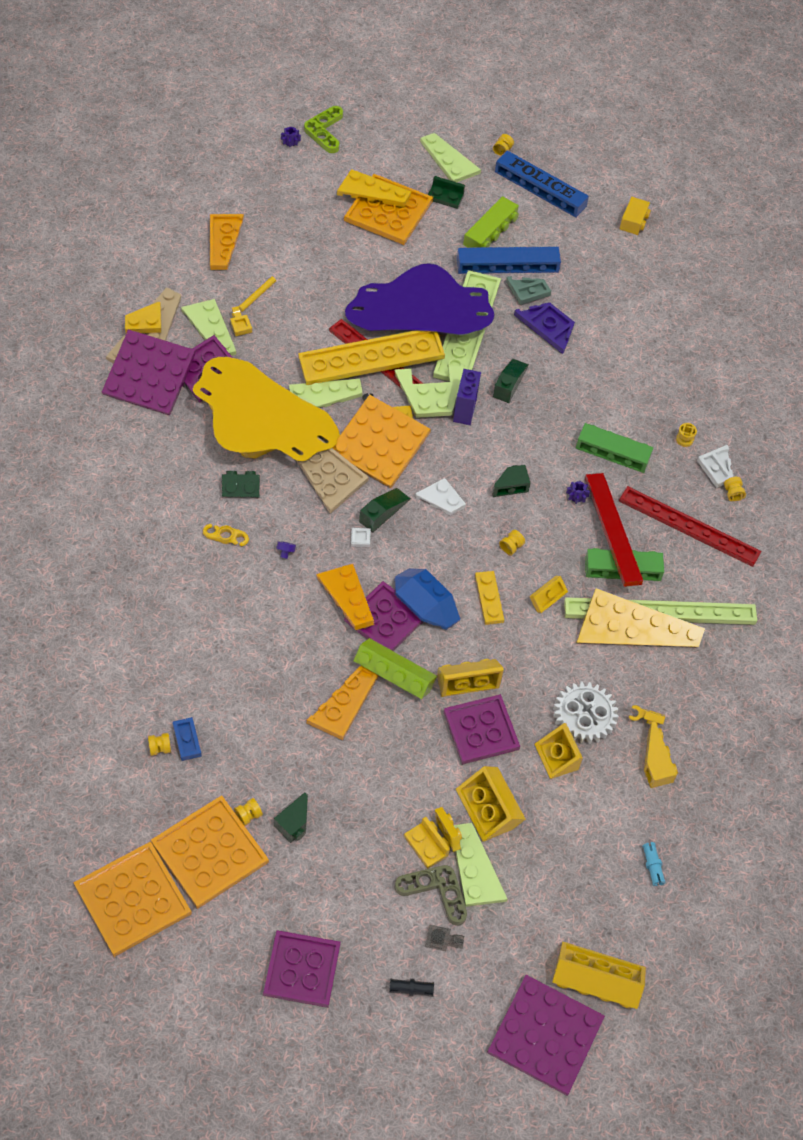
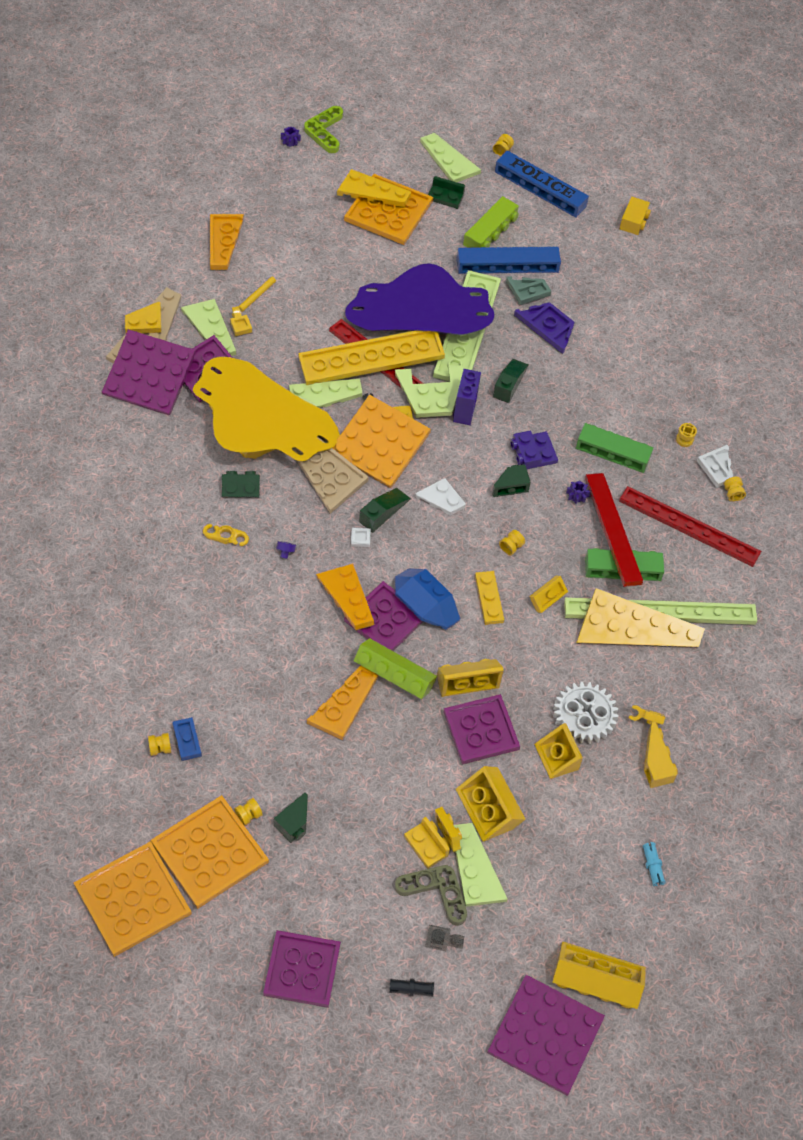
(533, 449): none -> dark purple plate

